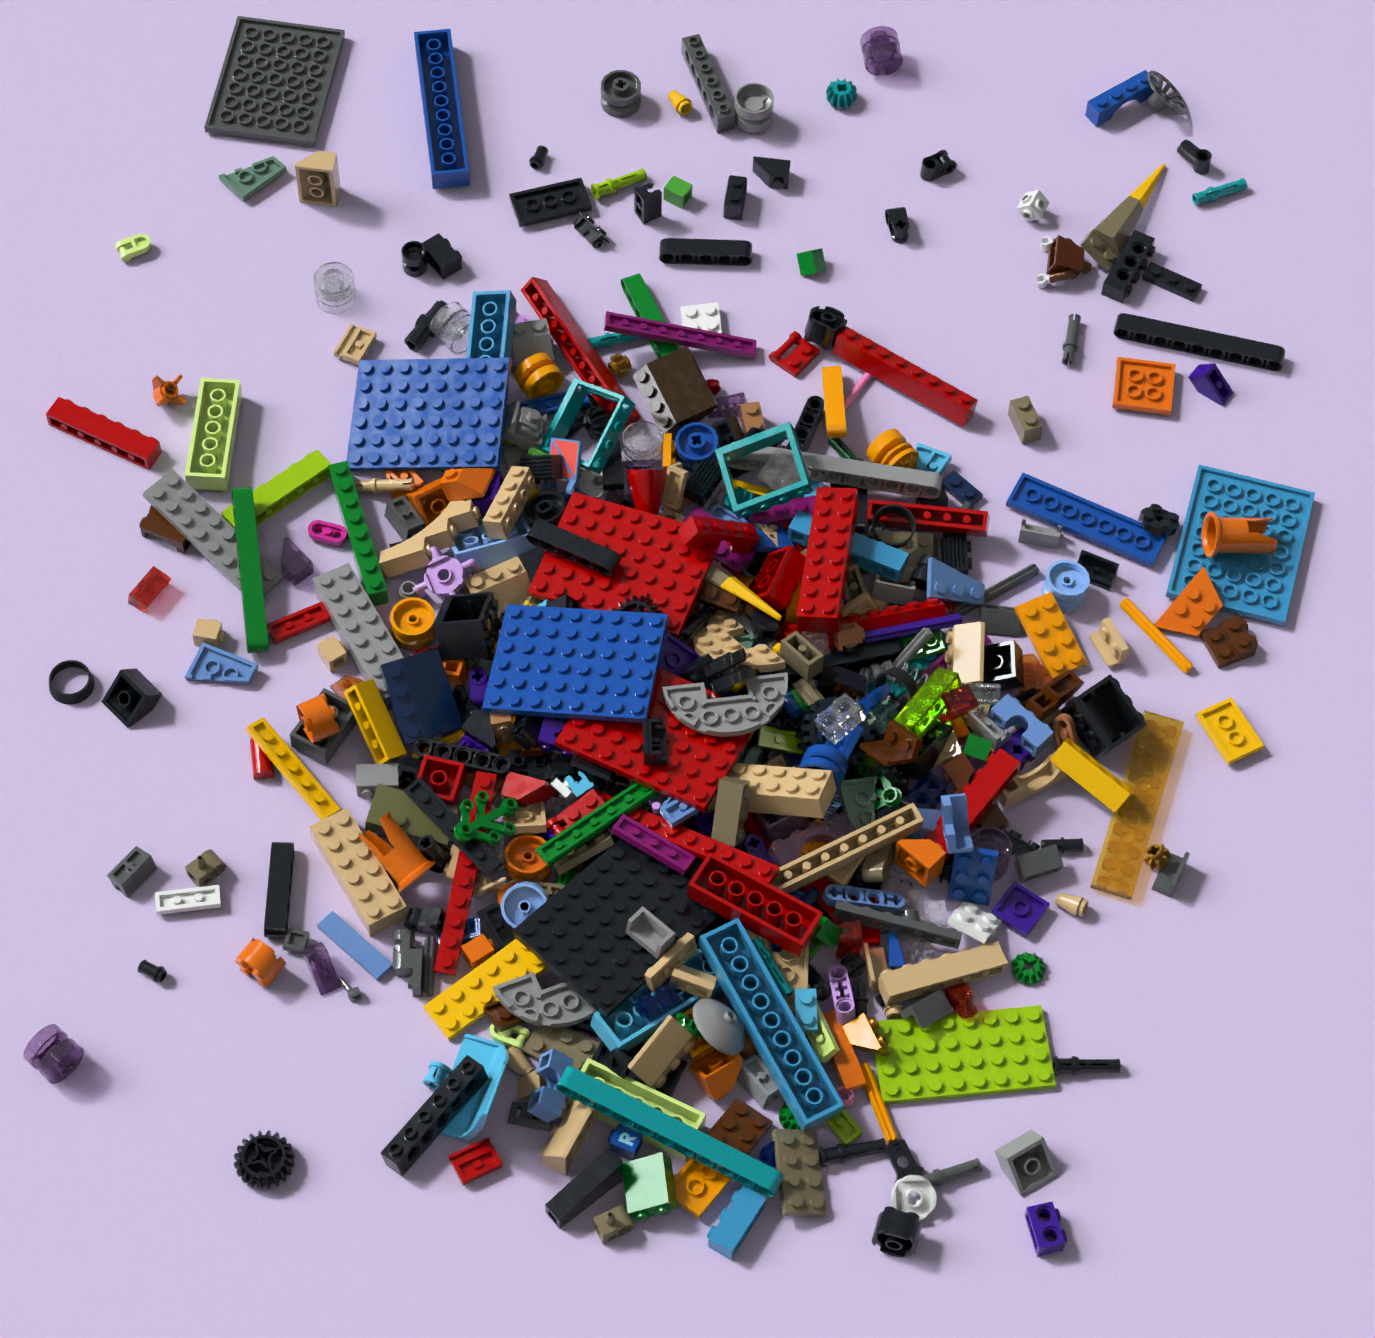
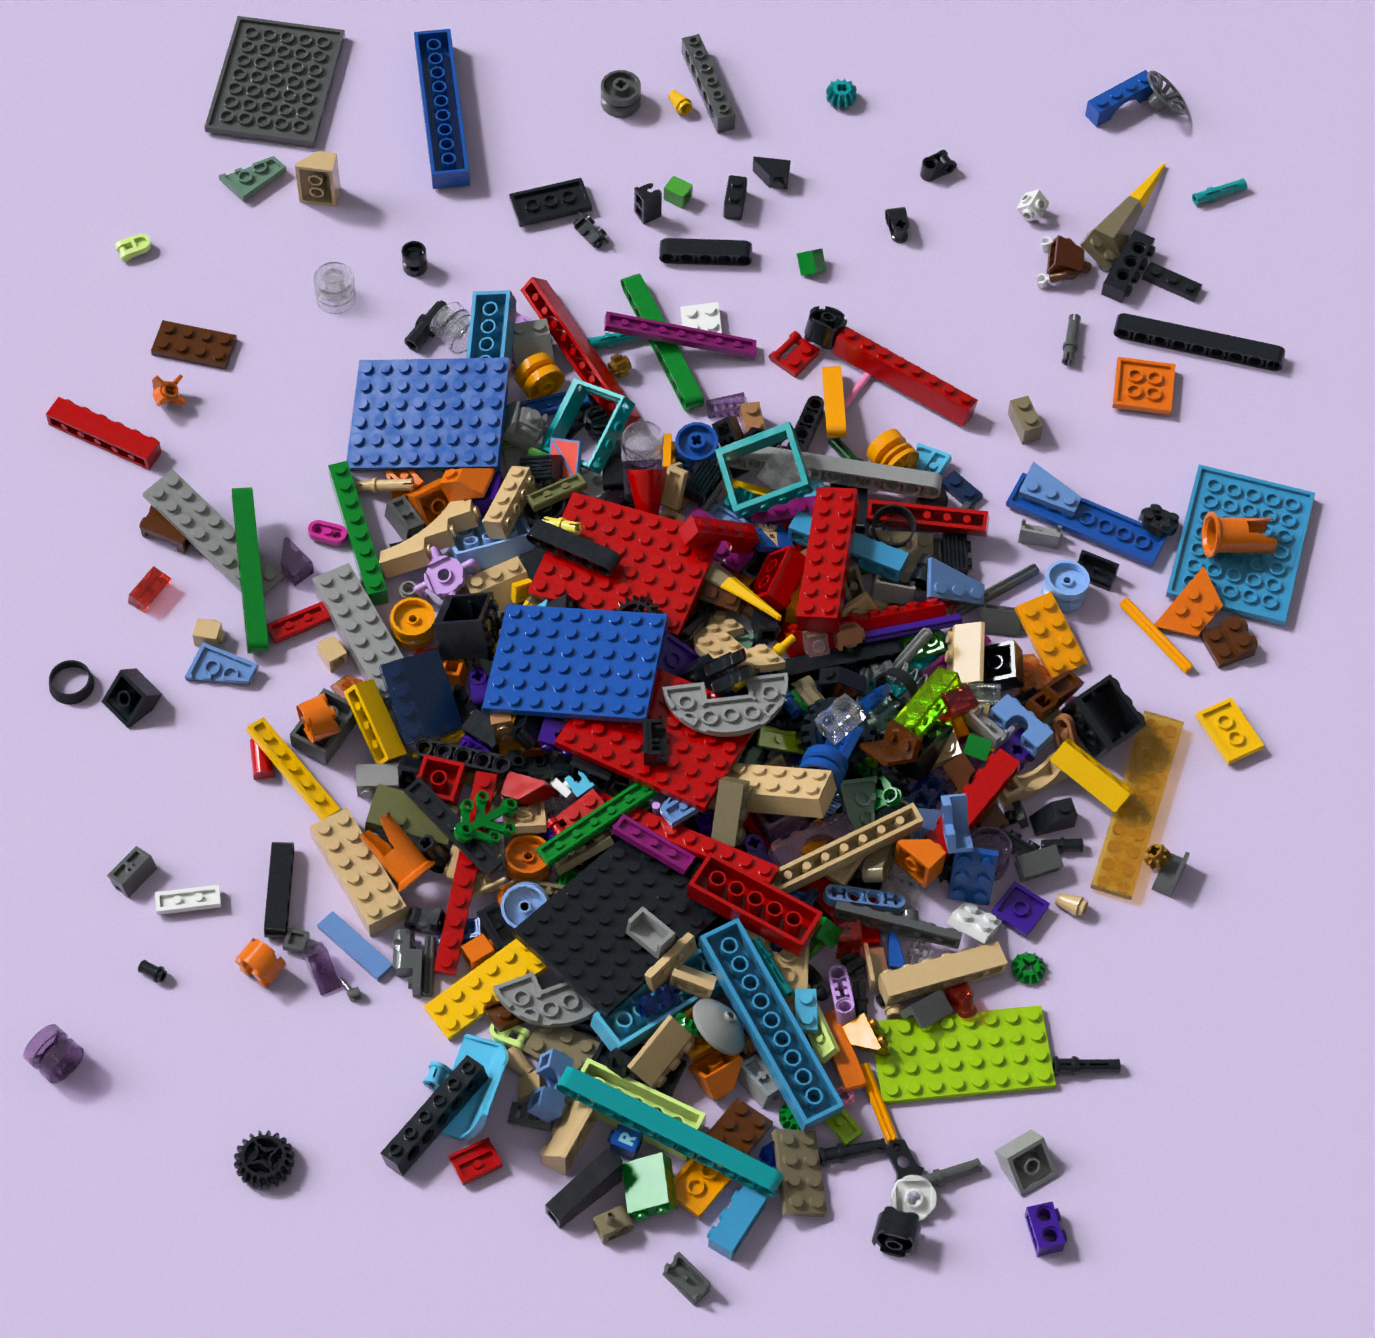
(194, 345): none -> reddish brown plate
(205, 868): dark tan piece -> none
(213, 434): yellowish green brick -> none
(286, 487): lime brick -> none
(355, 344): tan plate -> none
(442, 256): black brick -> none
(519, 590): none -> yellow plate
(536, 161): black pin -> none
(556, 492): none -> olive tile
(565, 524): none -> light yellow pin
(610, 185): lime pin -> none
(675, 391): dark brown slope -> none
(687, 1279): none -> dark grey hinge
(714, 386): red plate -> none
(754, 108): light grey wheel -> none
(801, 655): dark tan brick -> none
(881, 50): clear purple wheel -> none
(934, 913): clear brick -> none
(1017, 815): none -> black tile
(1049, 491): none -> medium blue wing
(1054, 817): none -> black slope
(1109, 643): tan bracket -> none
(1197, 157): black piece -> none
(1211, 383): dark purple slope -> none

